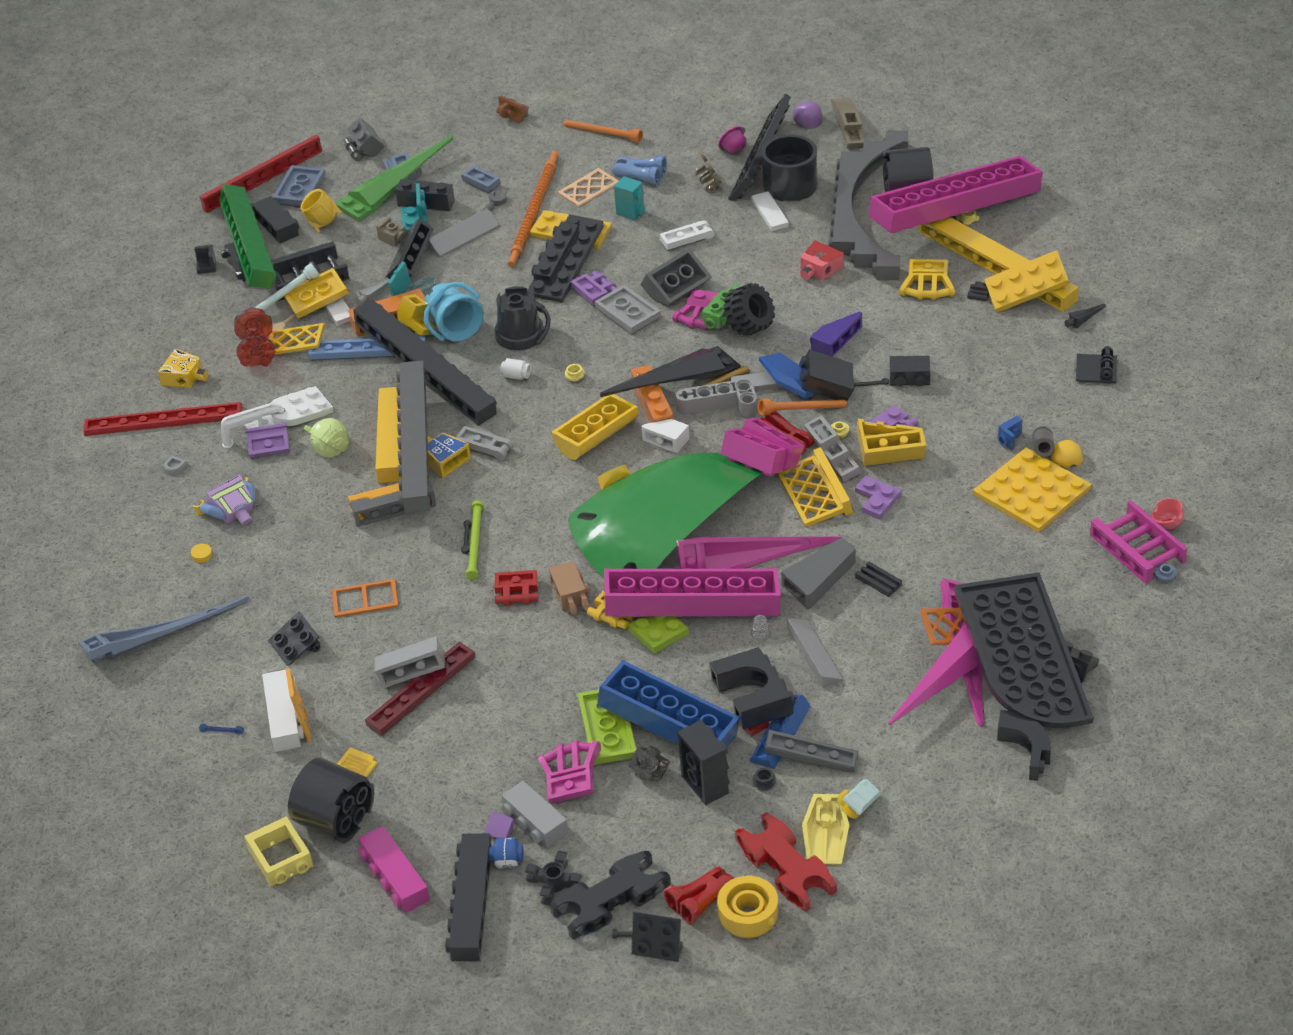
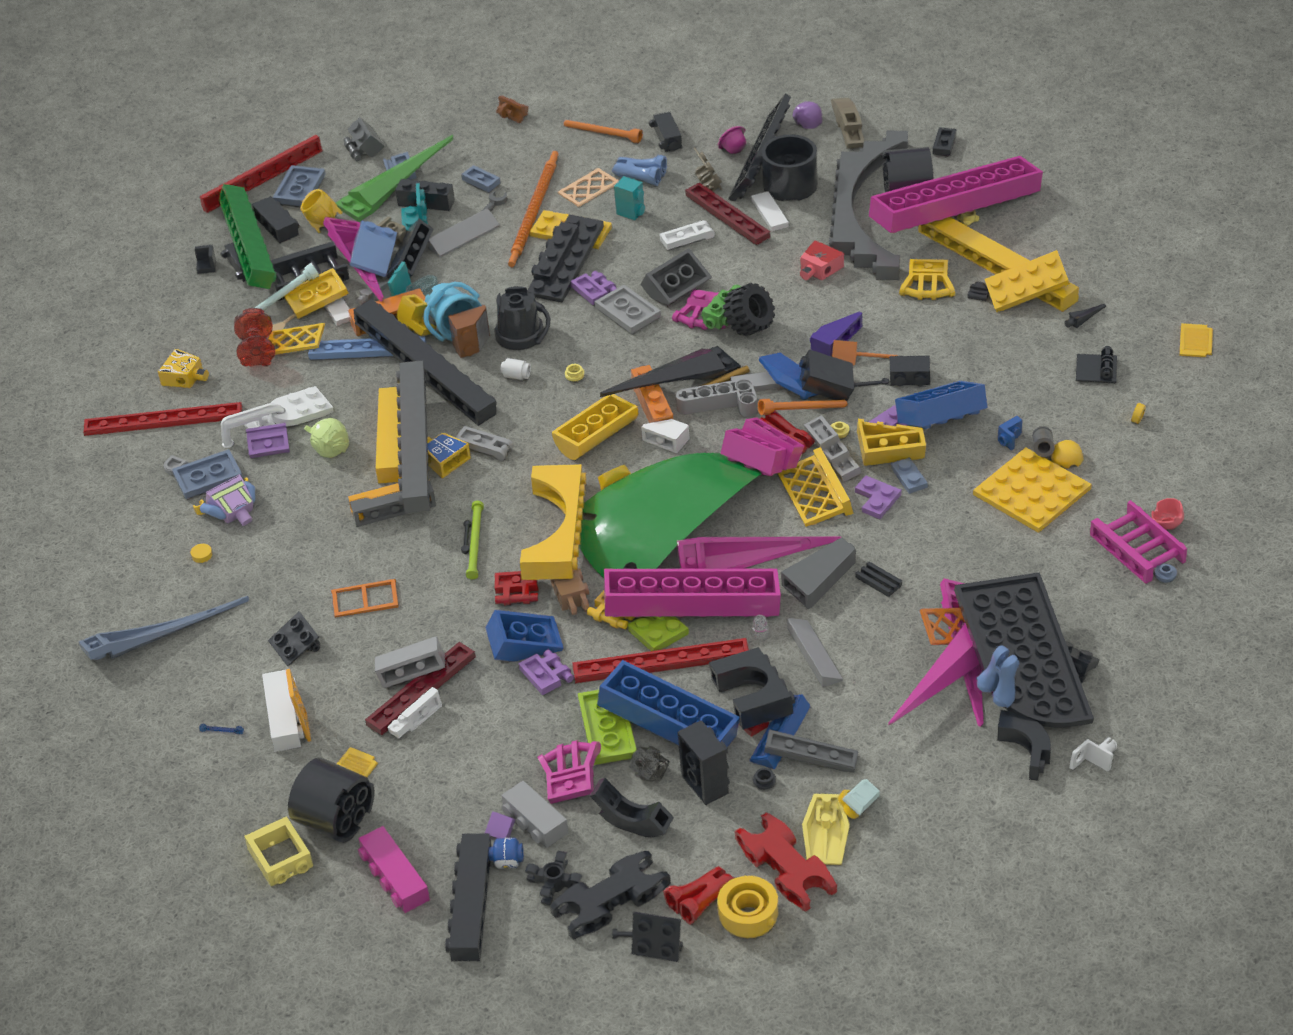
(206, 473): none -> sand blue plate
(344, 234): none -> dark pink plate
(373, 248): none -> medium blue slope
(416, 713): none -> white hinge
(469, 330): none -> dark orange slope
(522, 635): none -> blue slope
(540, 674): none -> medium lavender plate
(557, 554): none -> yellow arch
(629, 816): none -> black arch
(660, 659): none -> red tile
(667, 131): none -> black brick
(728, 213): none -> dark red plate
(847, 351): none -> orange piece
(909, 475): none -> sand blue plate
(941, 404): none -> blue brick
(944, 141): none -> black plate
(1000, 677): none -> medium blue piece
(1097, 754): none -> white bracket
(1138, 413): none -> yellow tile
(1195, 340): none -> yellow window

